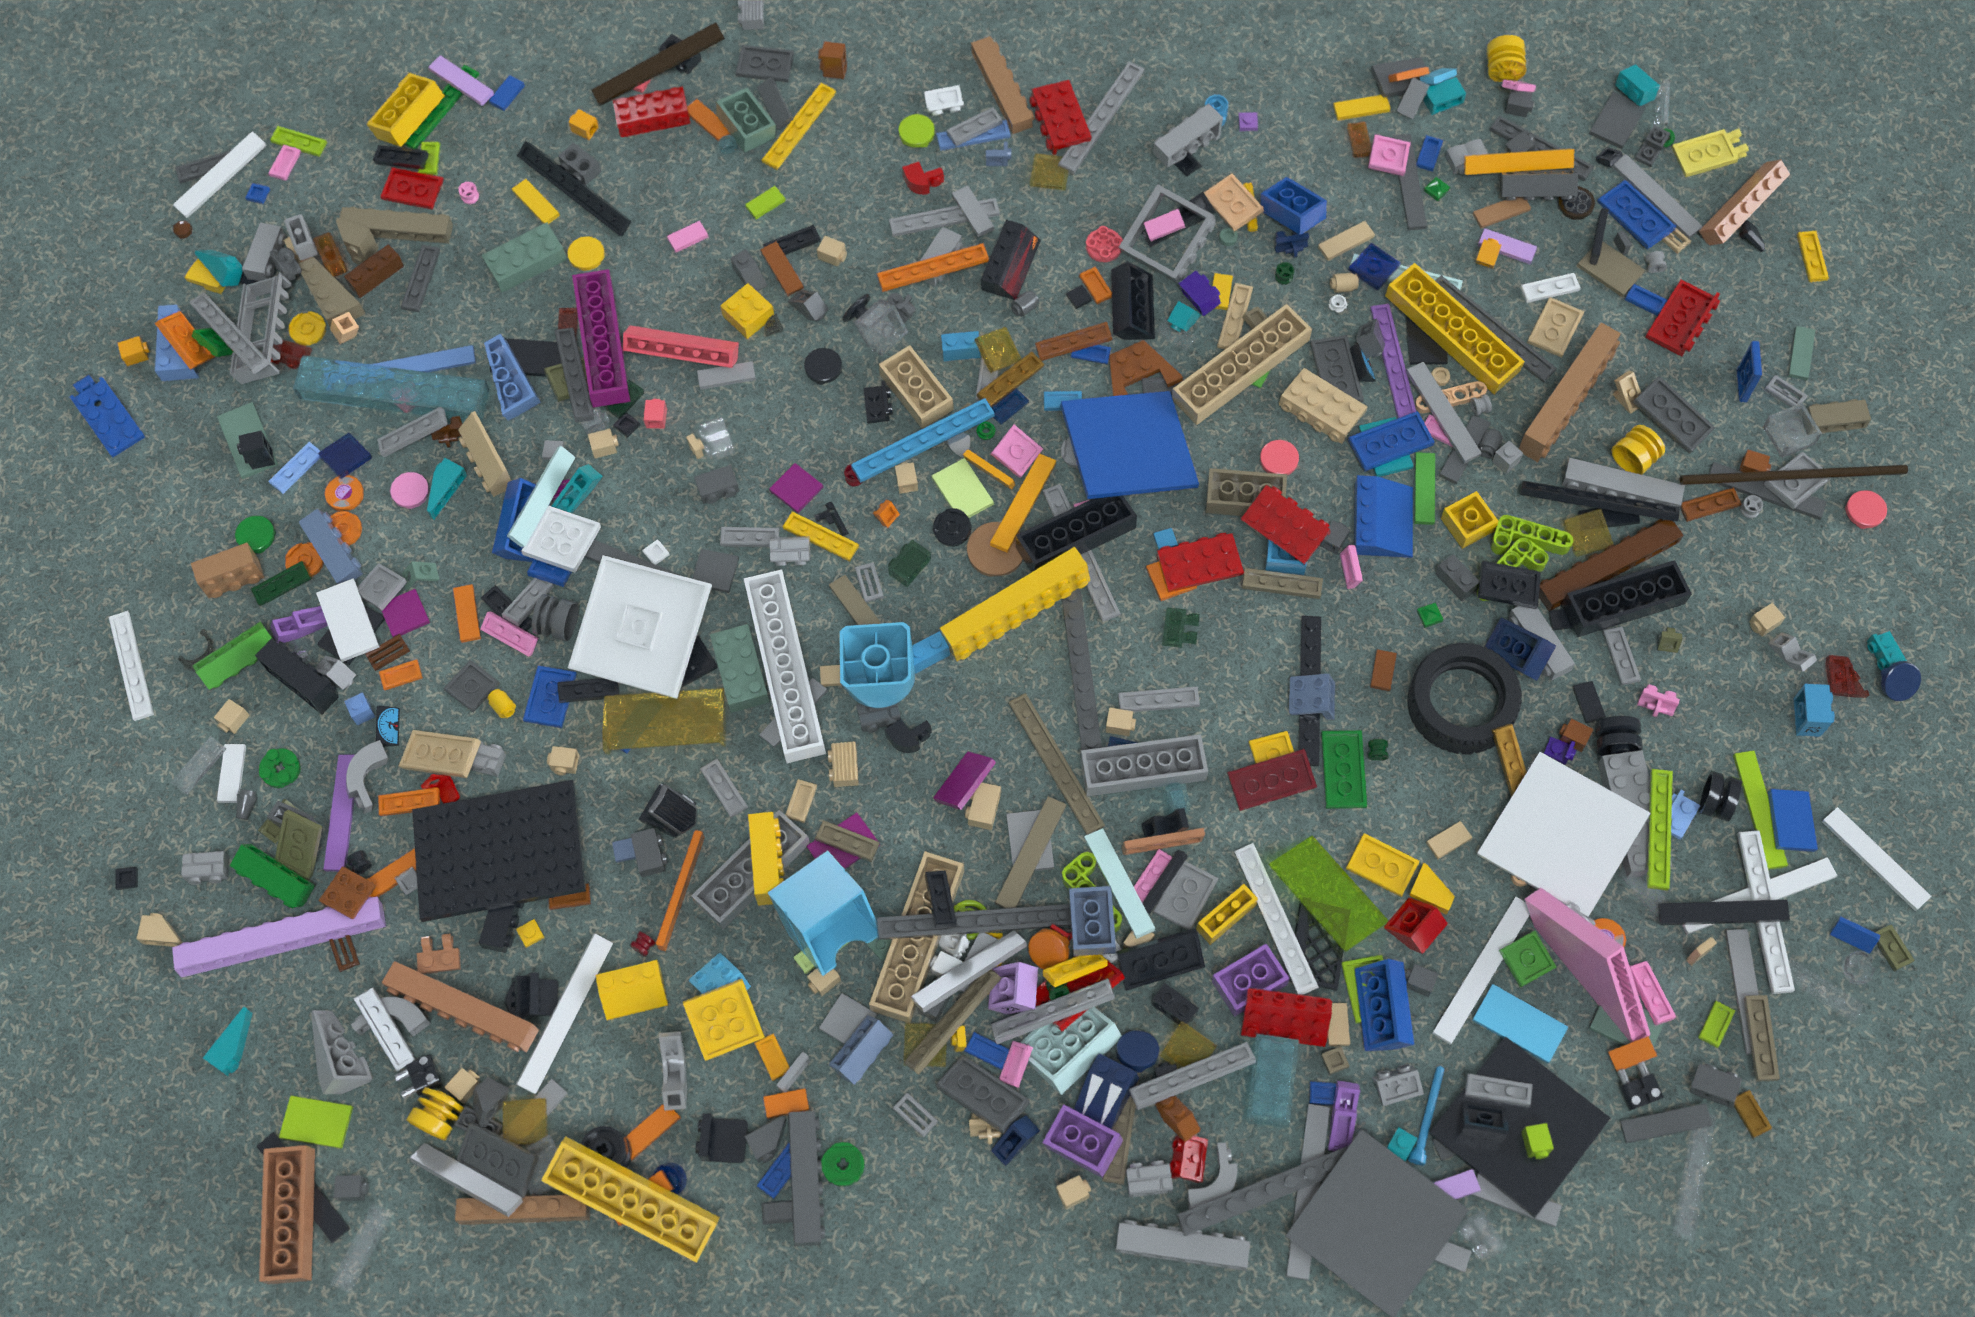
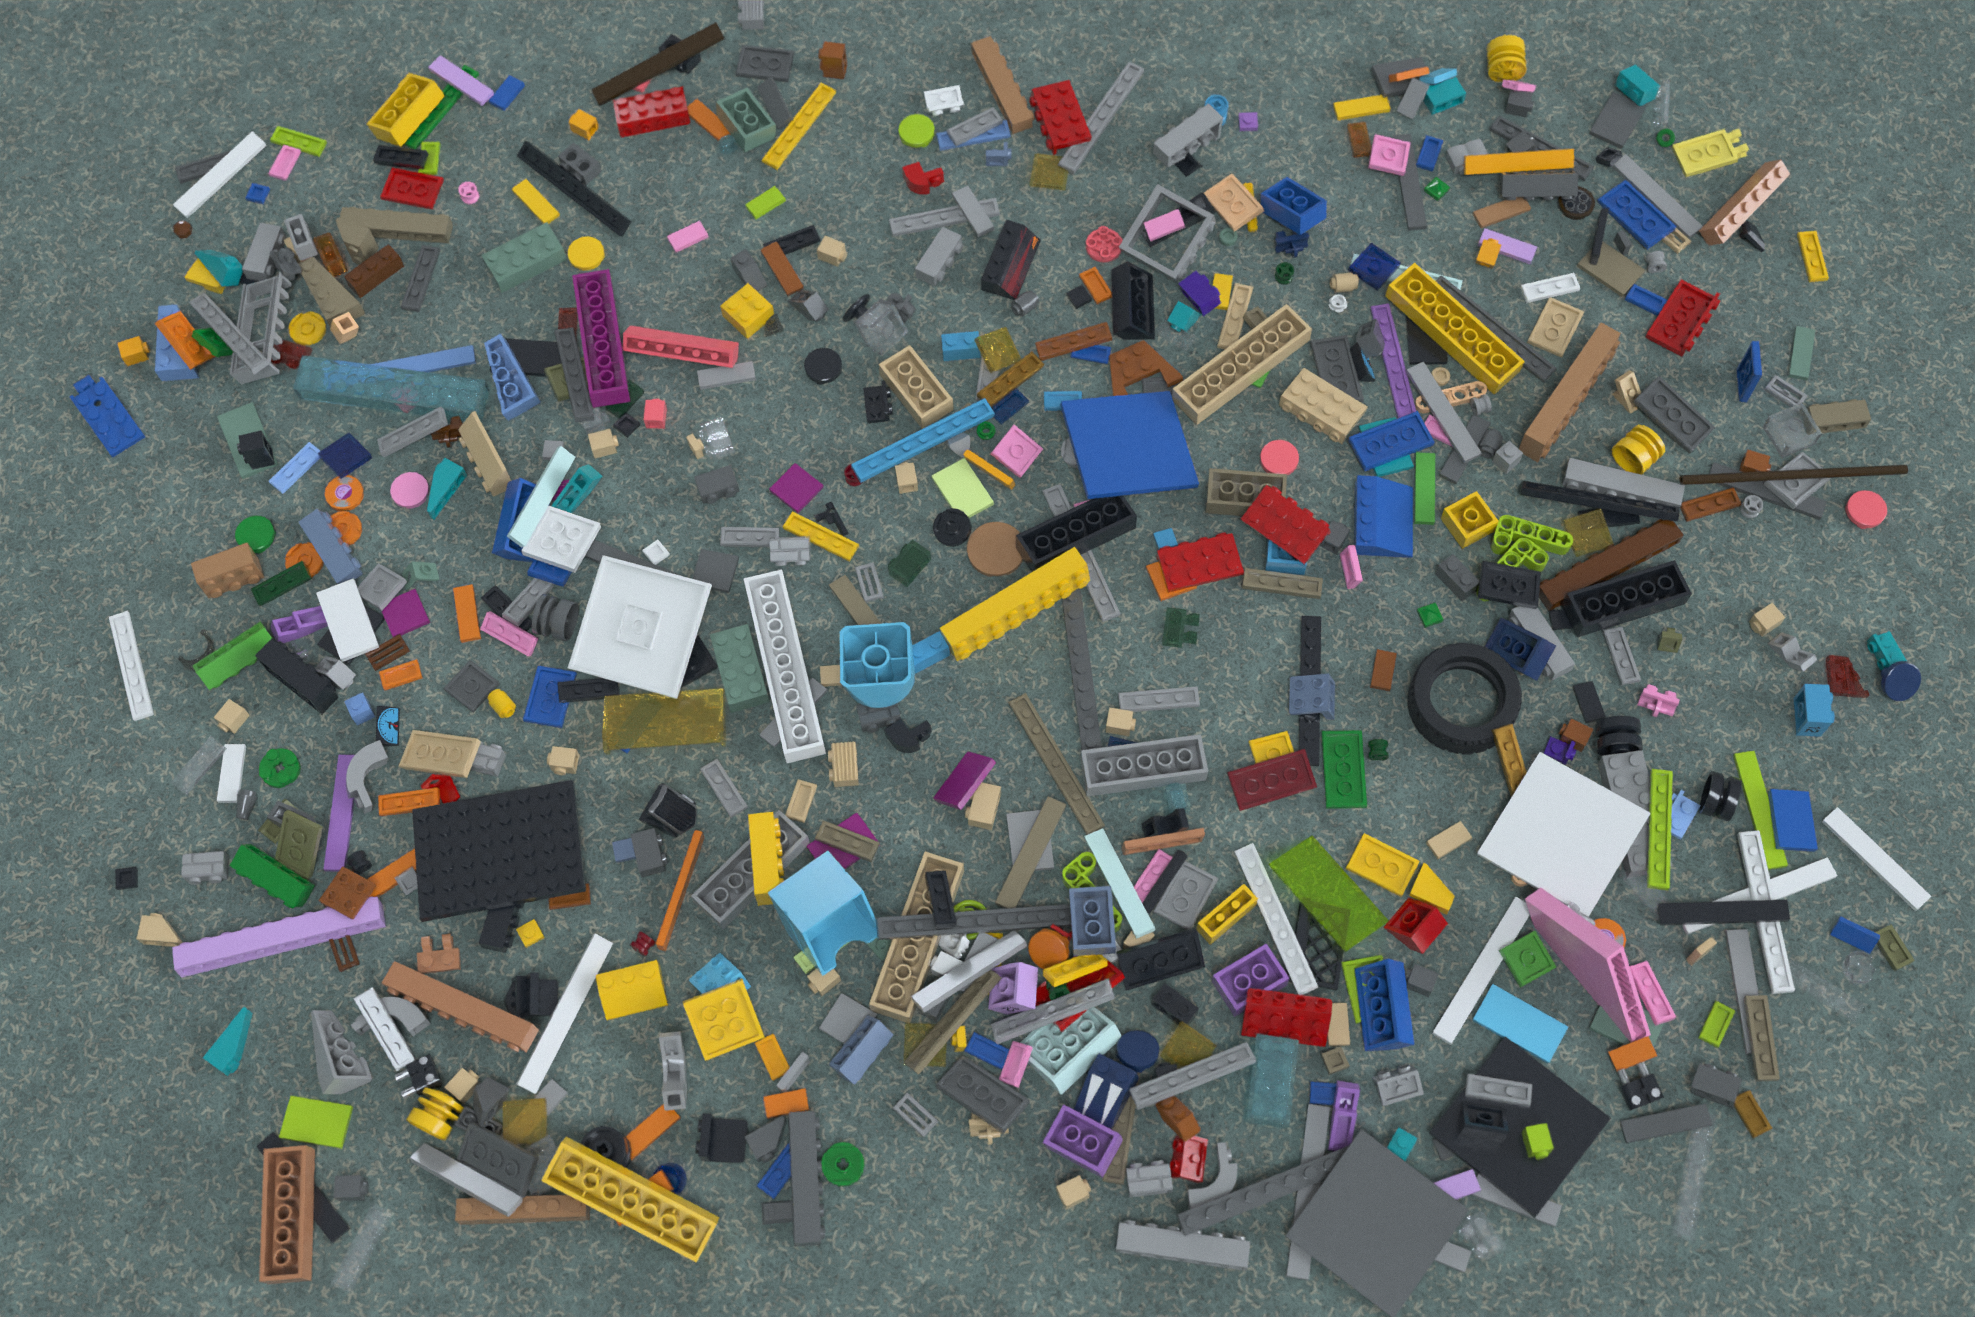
(886, 513): orange tile -> none
(932, 267): orange tile -> none
(1015, 1140): dark blue slope -> none
(1023, 503): light orange tile -> none
(1346, 240): tan tile -> none
(1418, 1155): dark azure piece -> none
(1652, 146): dark grey slope -> none

